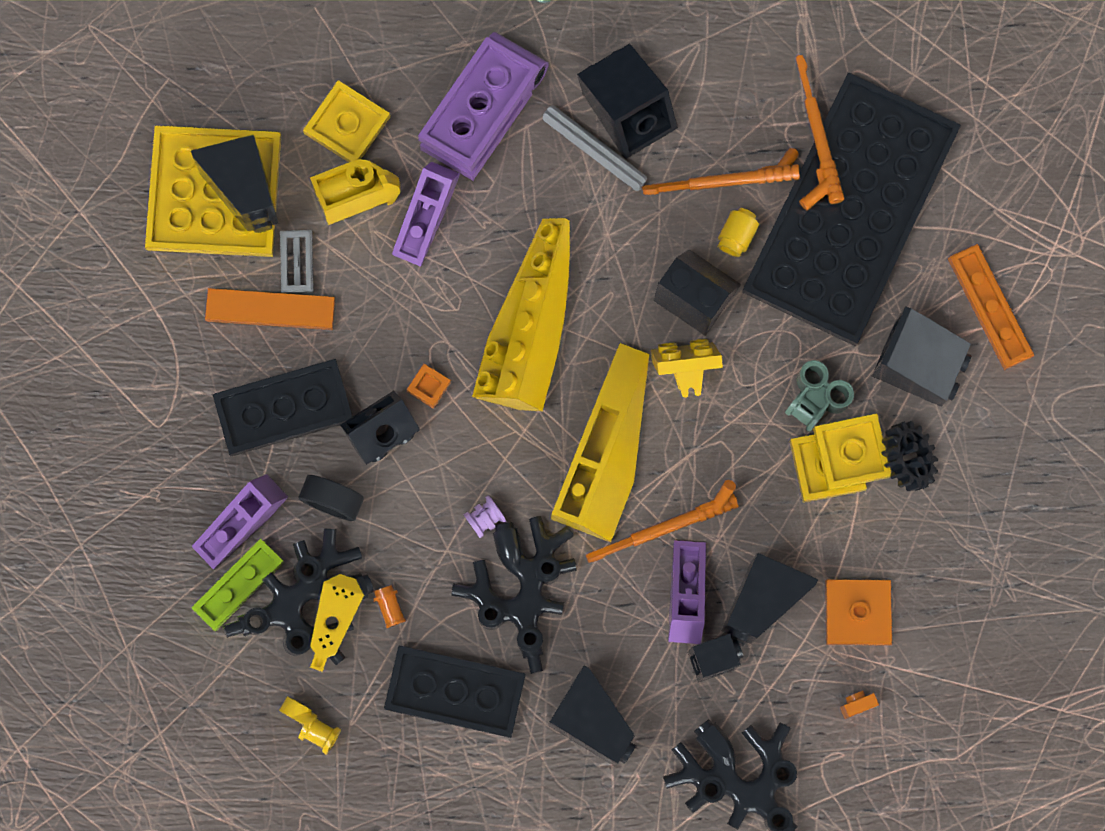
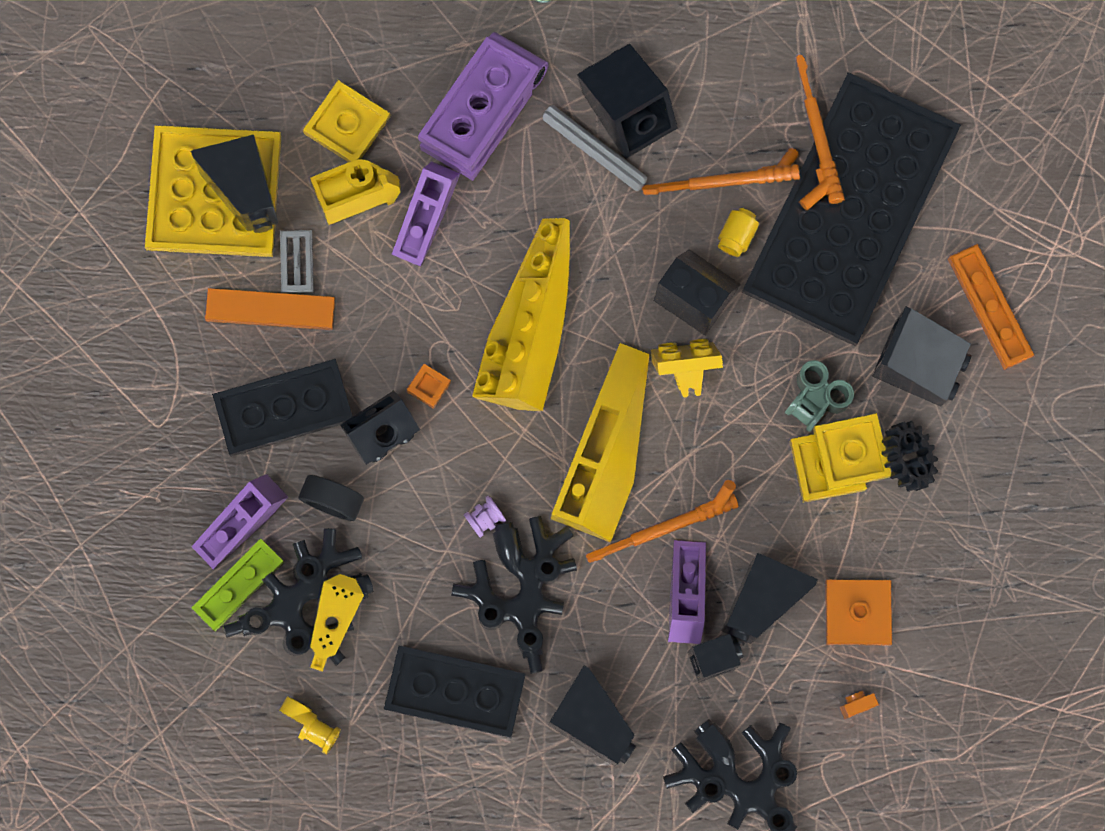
(389, 606): orange pin -> none

